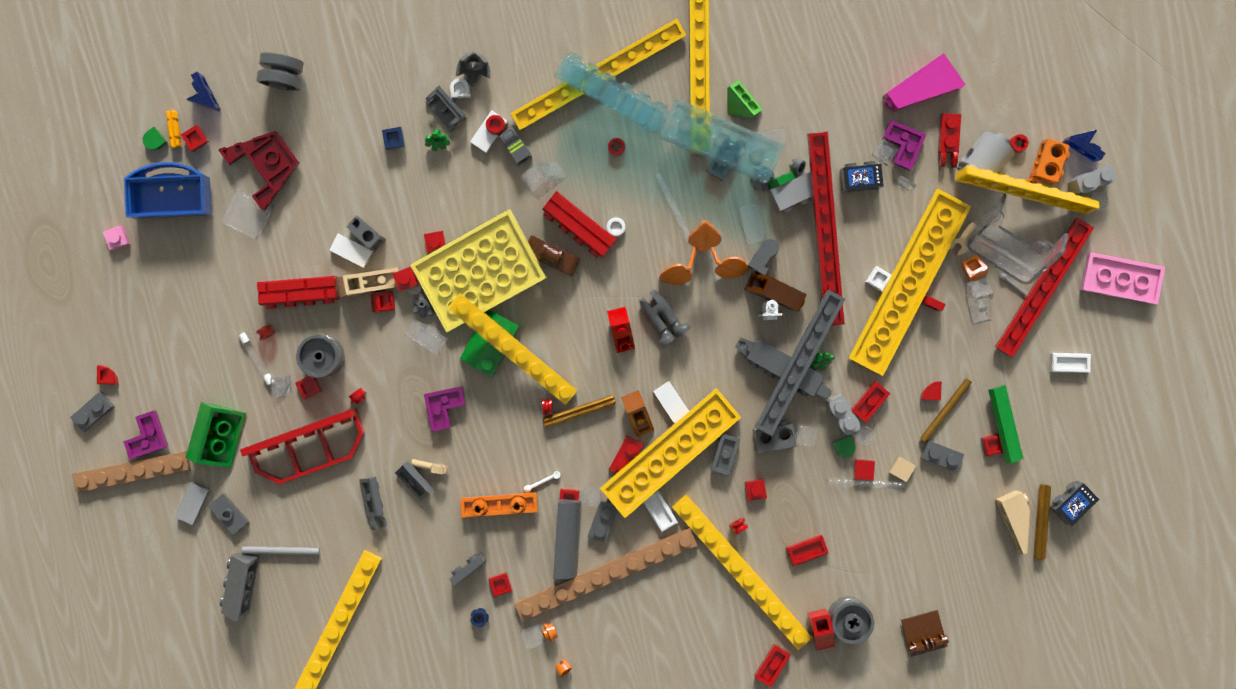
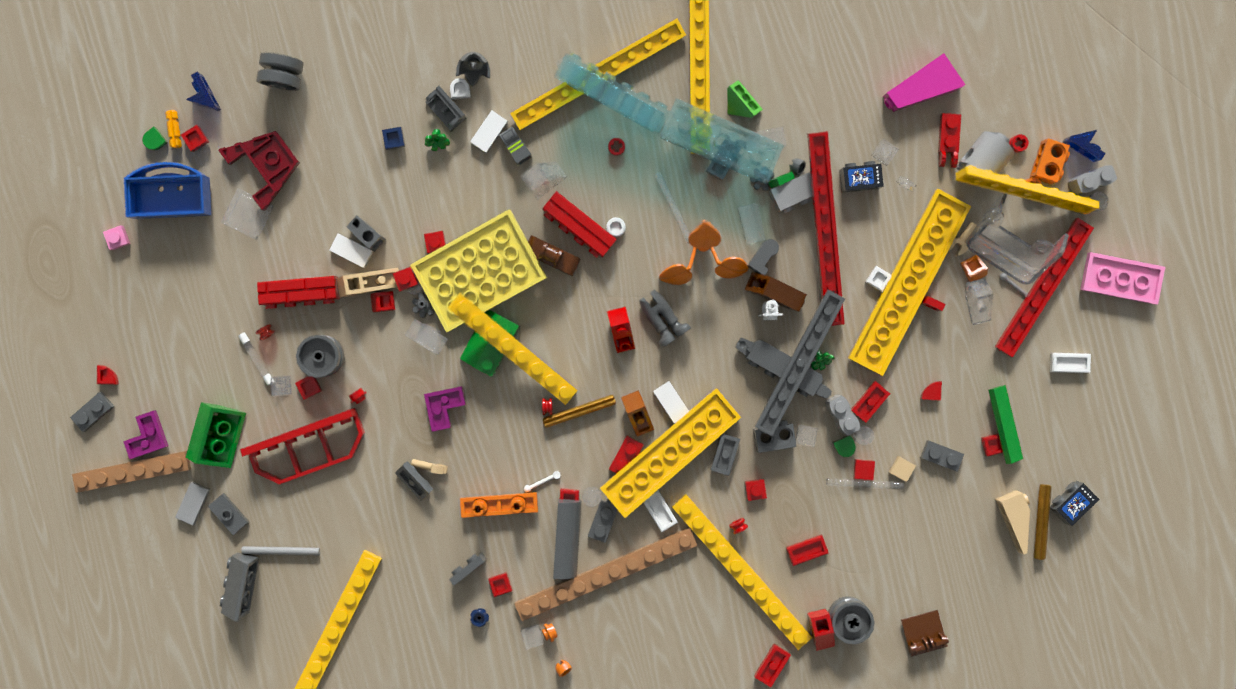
(372, 502): dark grey plate -> none
(495, 125): red tile -> none
(909, 143): magenta plate -> none
(945, 410): pearl gold bar -> none

